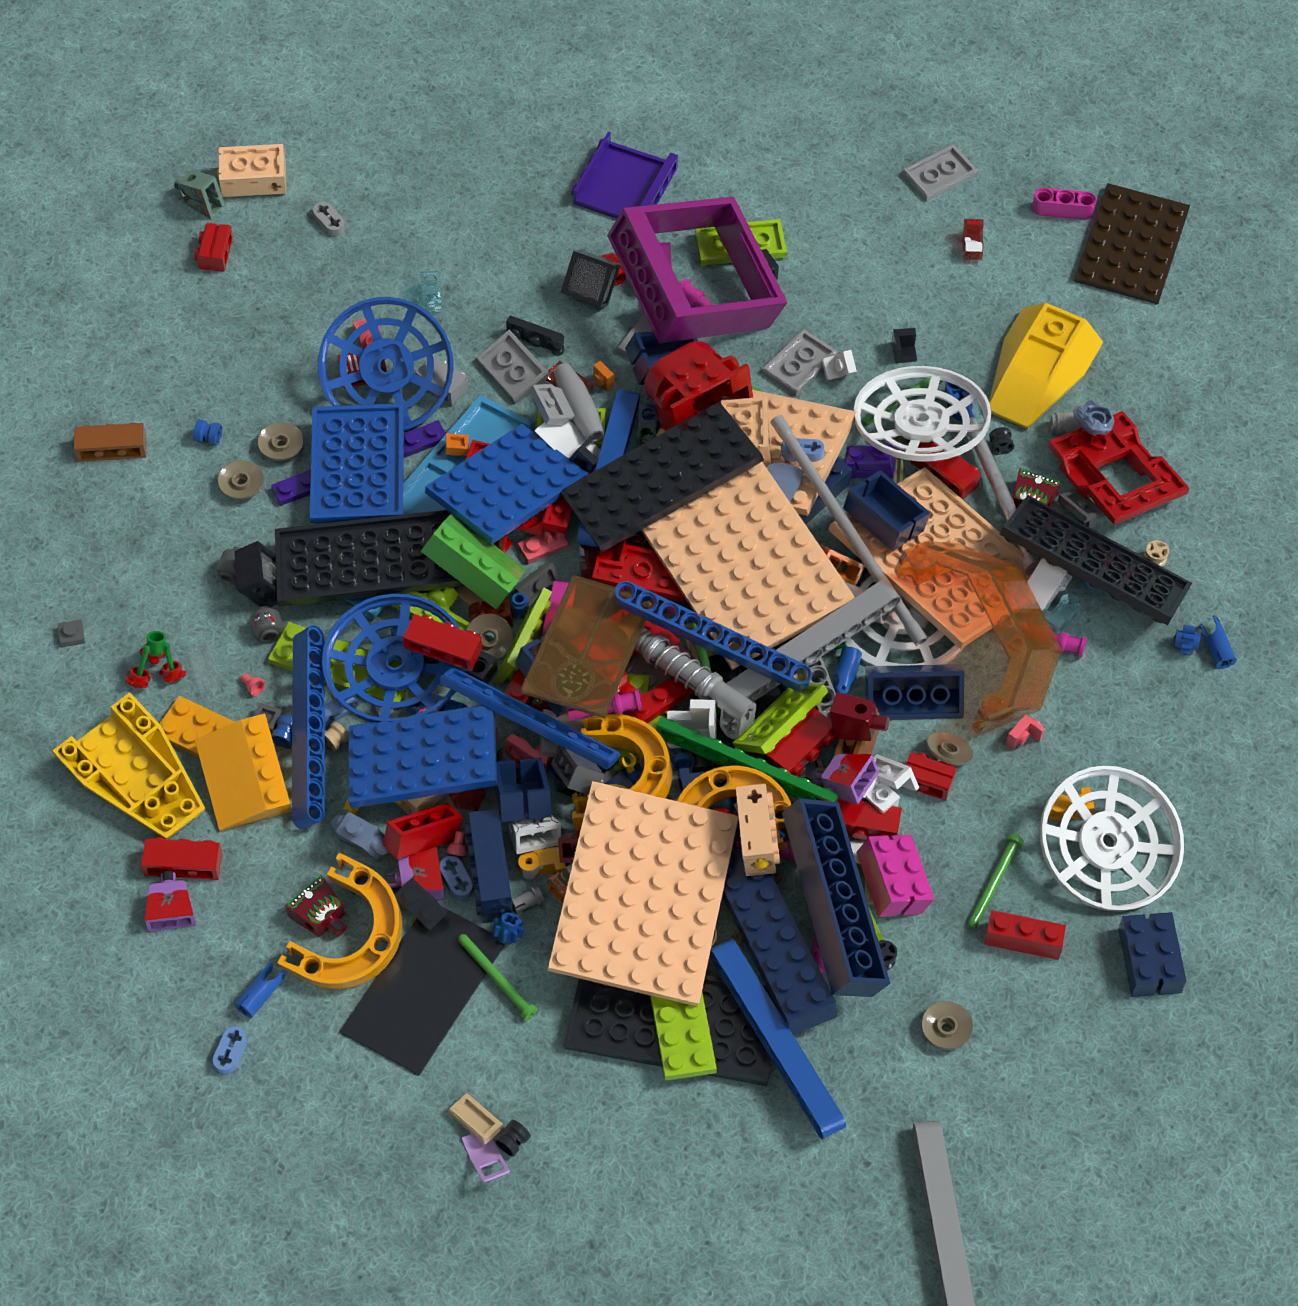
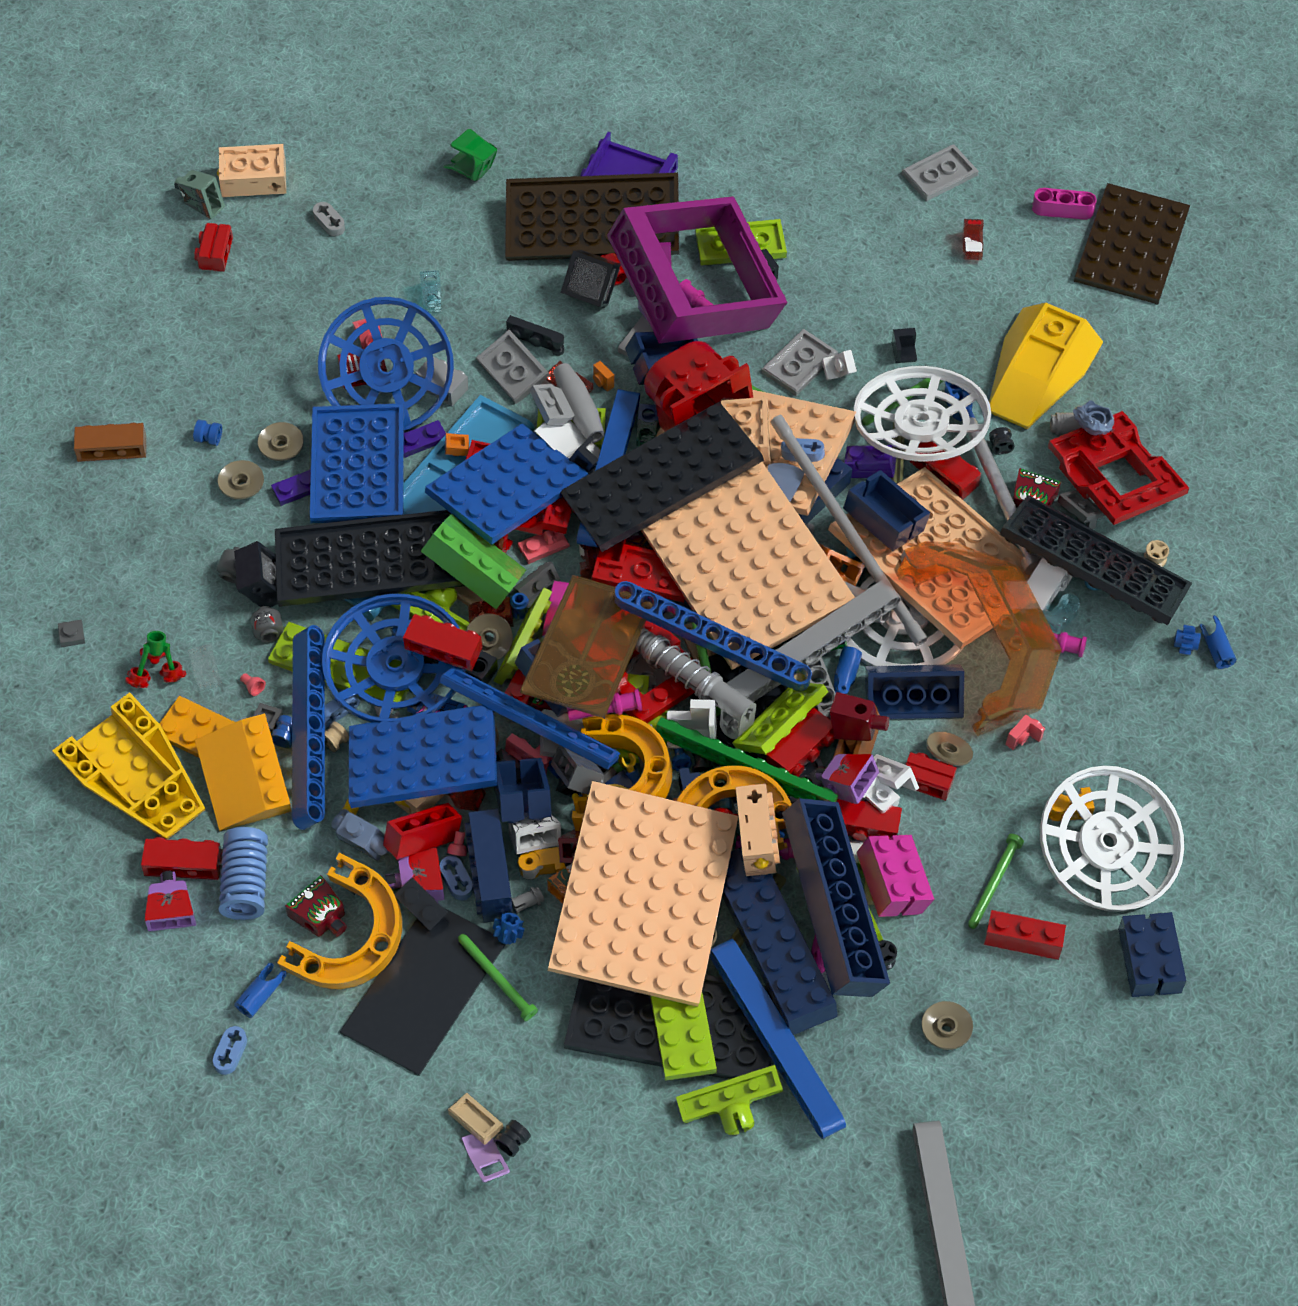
(243, 873): none -> medium blue piece
(474, 156): none -> green piece
(576, 212): none -> dark brown plate
(731, 1099): none -> lime plate

